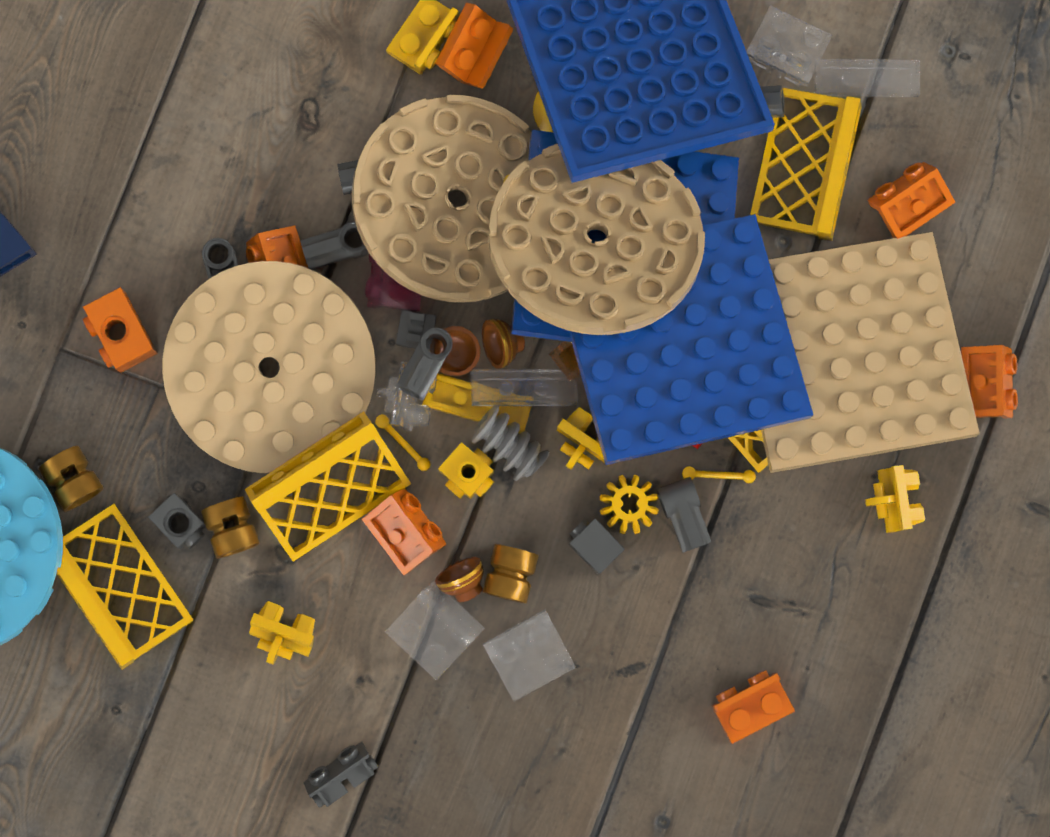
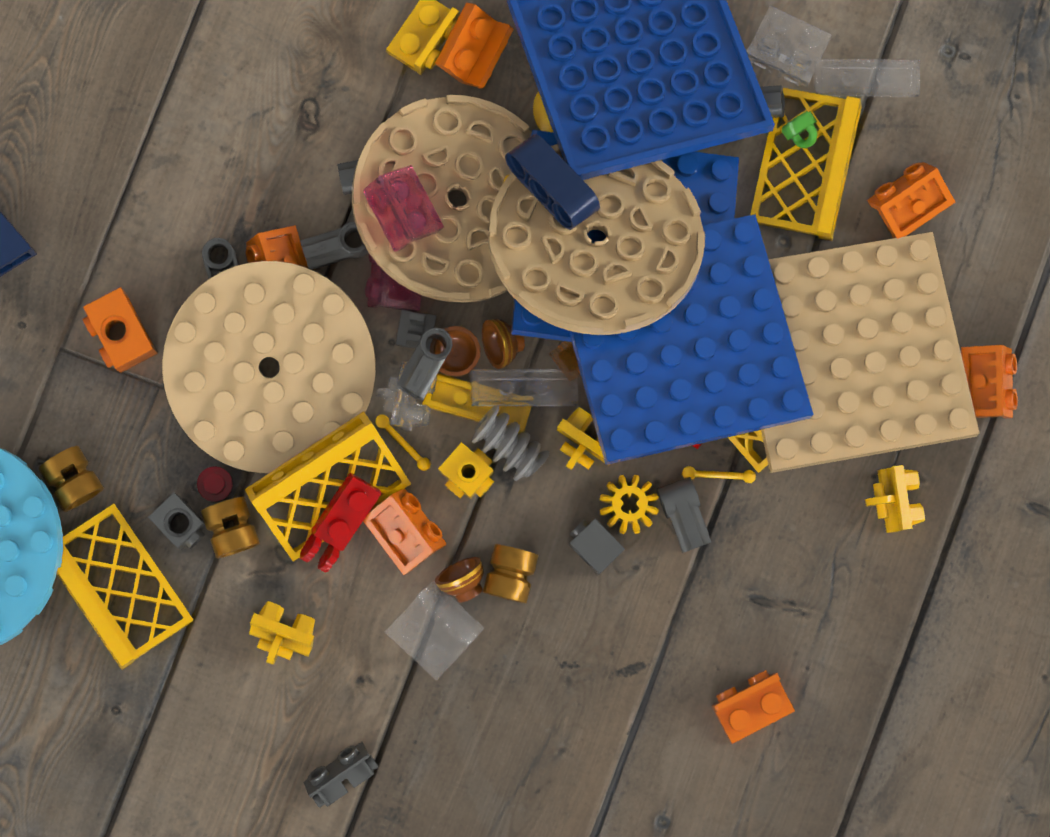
(214, 484): none -> dark red plate
(340, 520): none -> red hinge
(402, 207): none -> clear pink bracket
(529, 655): clear hinge -> none
(552, 181): none -> dark blue beam
(797, 126): none -> bright green tile

